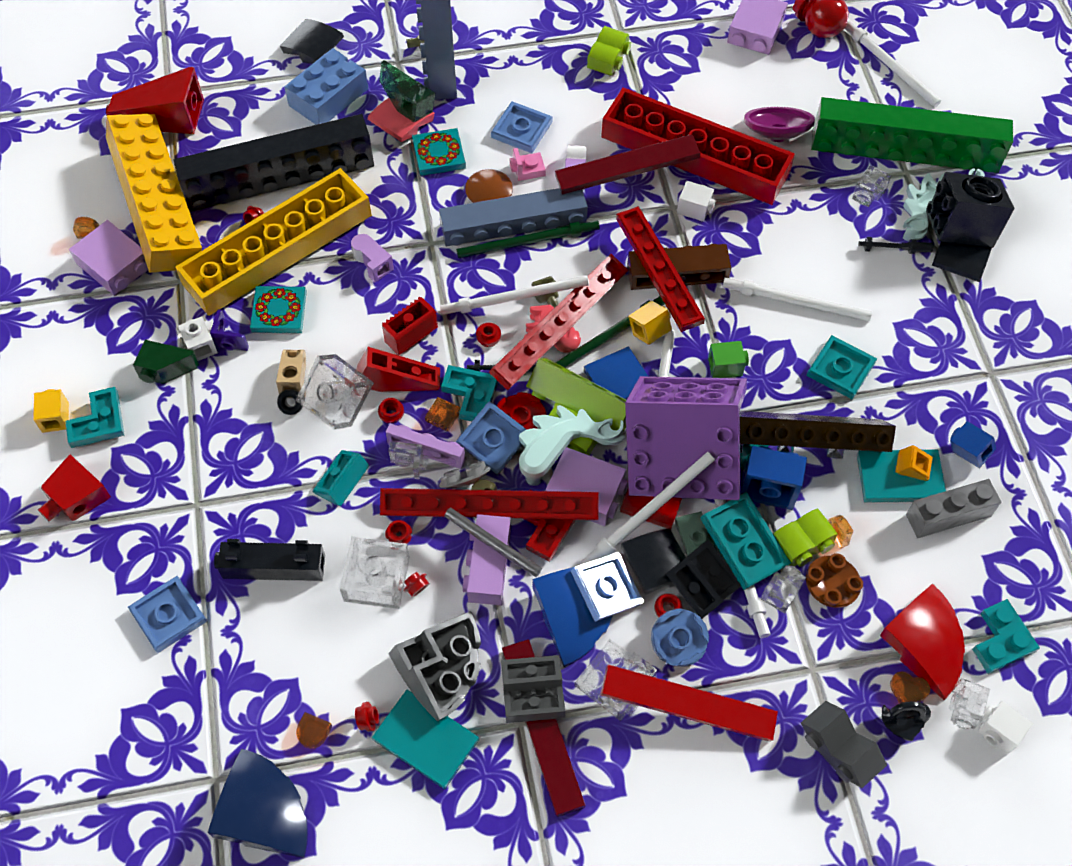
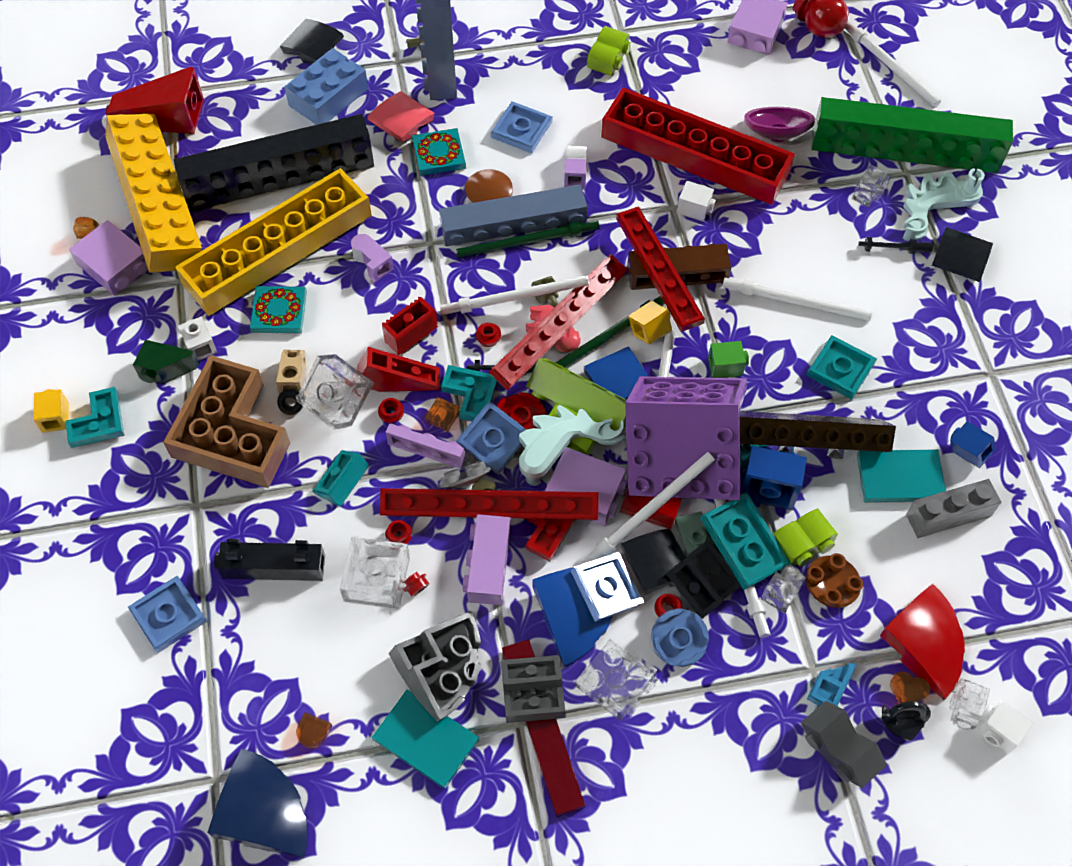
(72, 491): red torso -> none
(216, 427): none -> medium nougat brick
(224, 339): dark purple bracket -> none
(252, 213): red plate -> none
(366, 717): red plate -> none
(406, 93): slope -> none
(408, 454): clear bracket -> none
(493, 542): flat silver bar -> none
(527, 166): bright pink bracket -> none
(627, 164): dark red tile -> none
(689, 703): red tile -> none
(831, 685): none -> dark azure tile
(843, 529): clear orange tile -> none
(914, 463): light orange slope -> none
(969, 209): black brick -> none
(1011, 638): teal plate -> none

